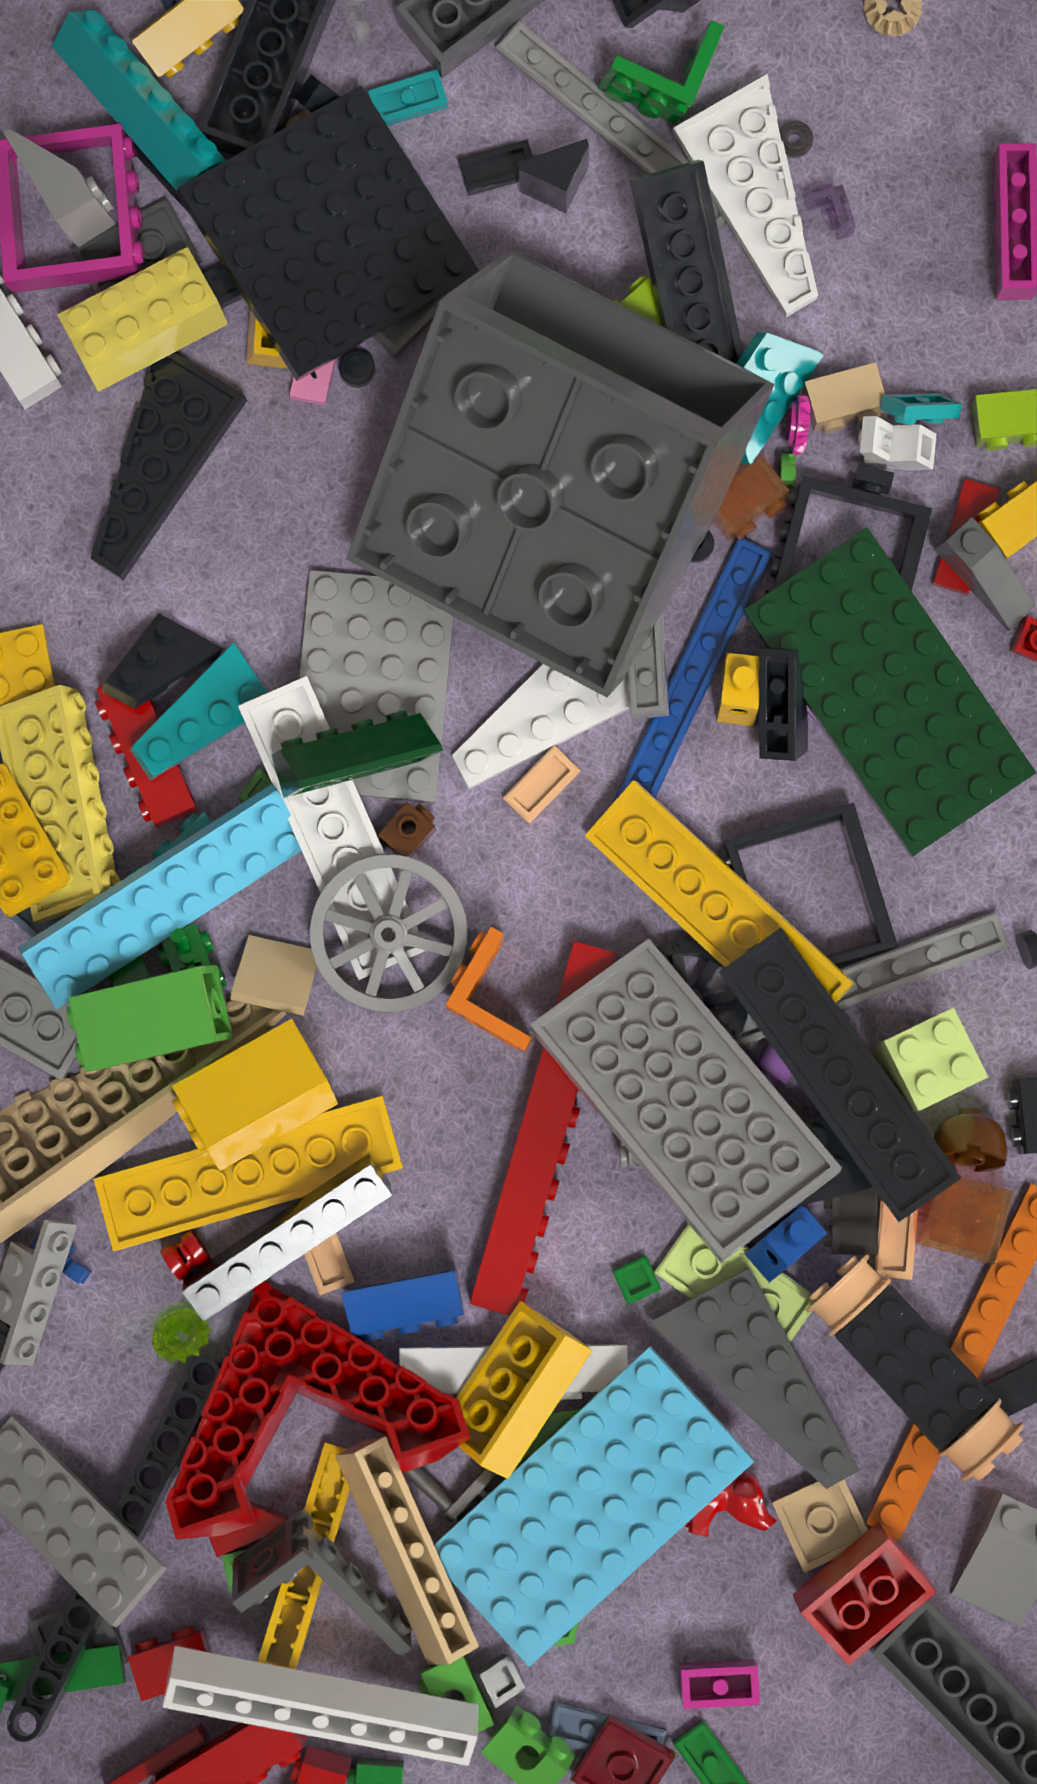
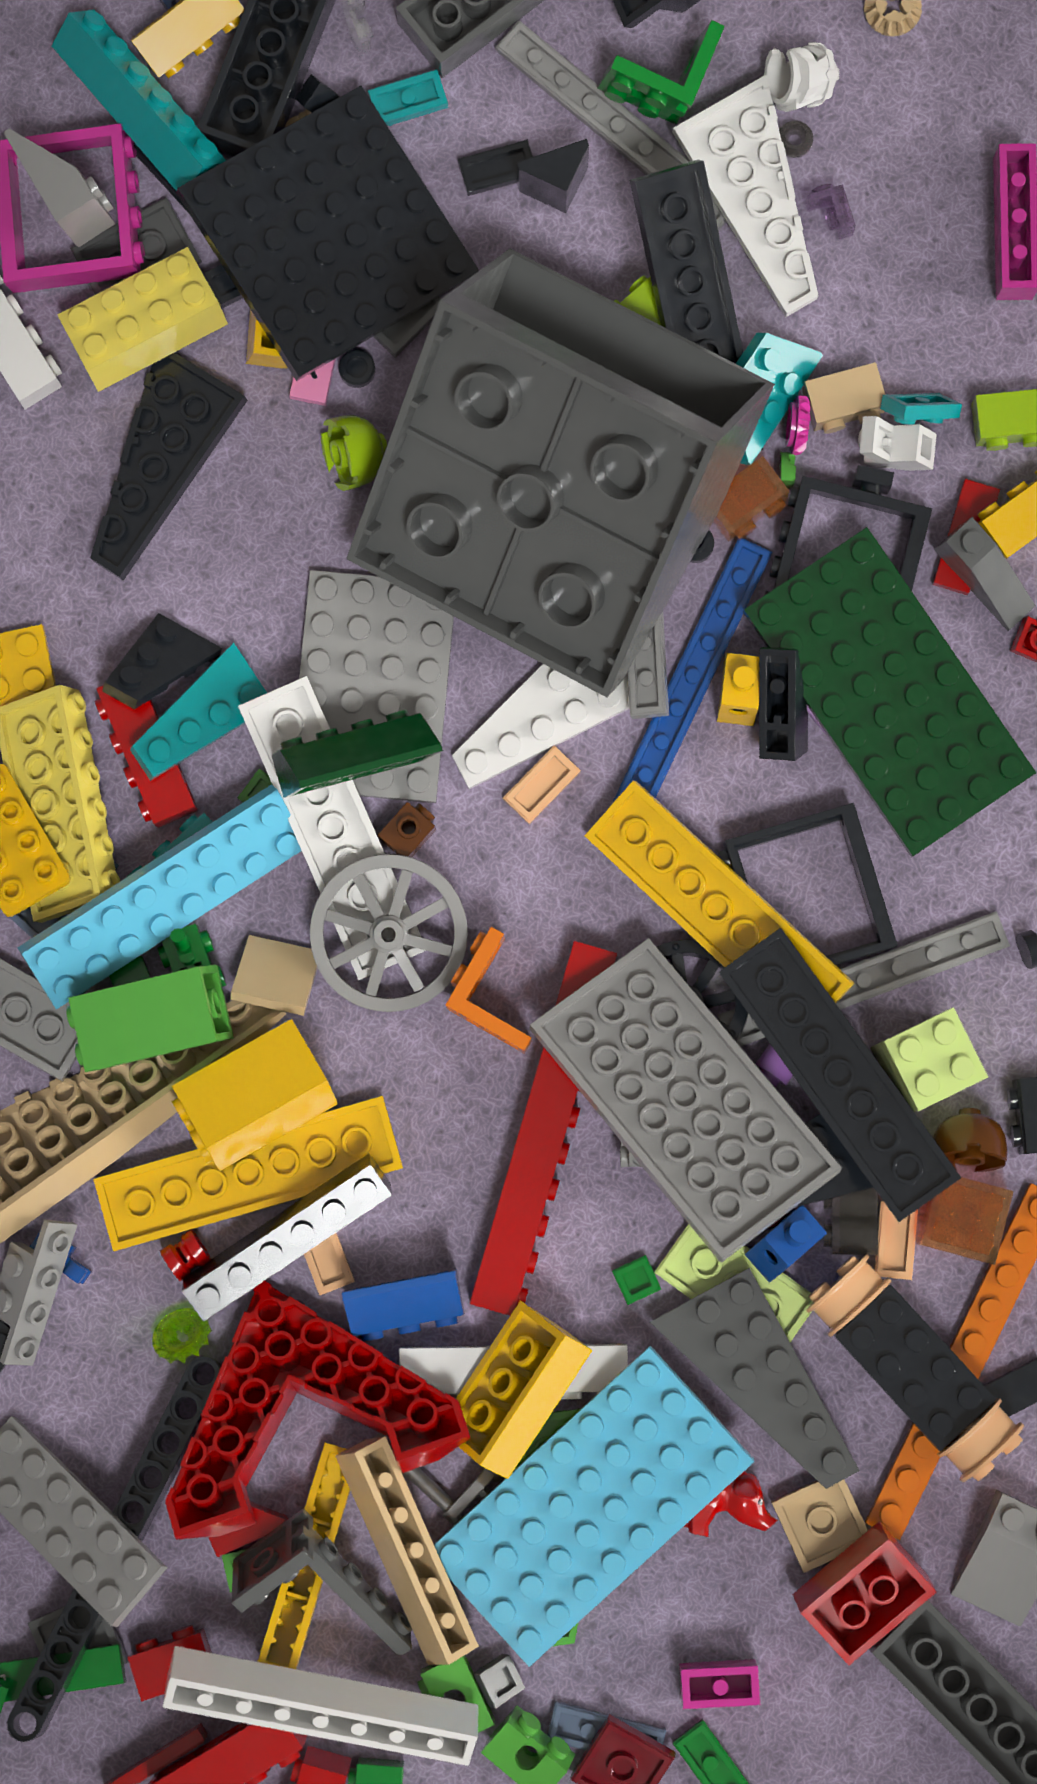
(354, 450): none -> lime cylinder
(802, 80): none -> white helmet

